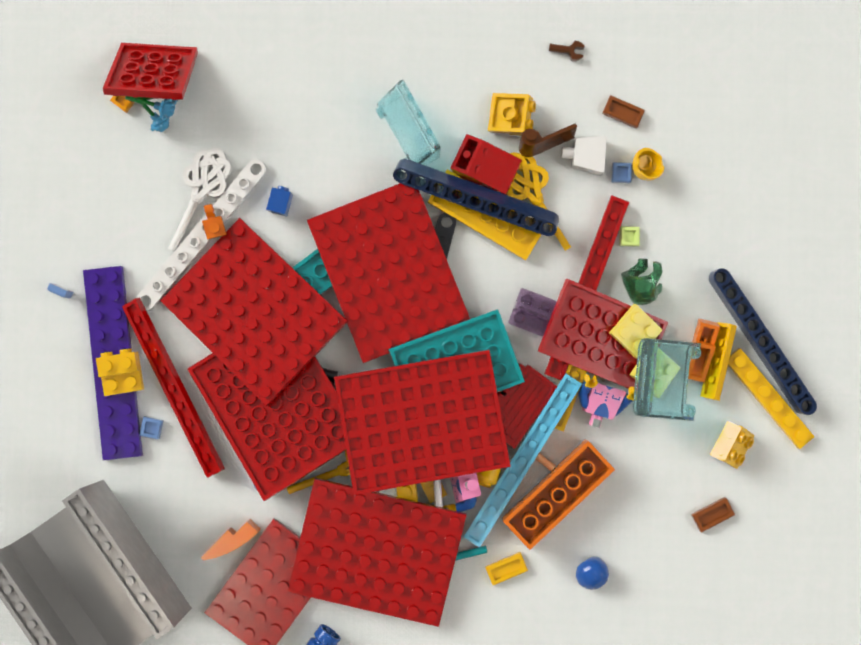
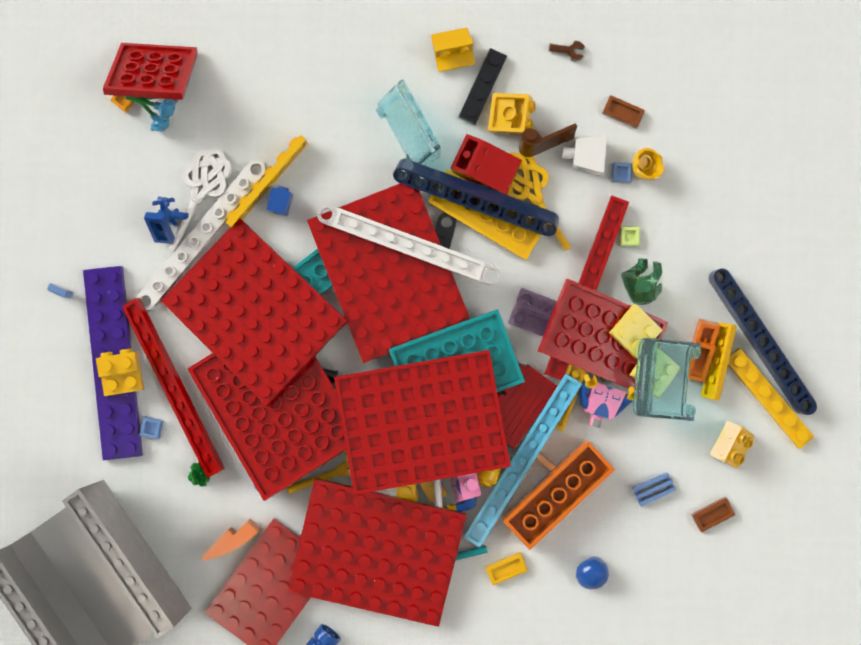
(159, 222): none -> blue piece
(197, 475): none -> green plant
(213, 225): orange plate -> none
(271, 175): none -> yellow plate
(408, 244): none -> white plate
(453, 49): none -> yellow bracket
(482, 86): none -> black plate
(658, 495): none -> medium blue tile

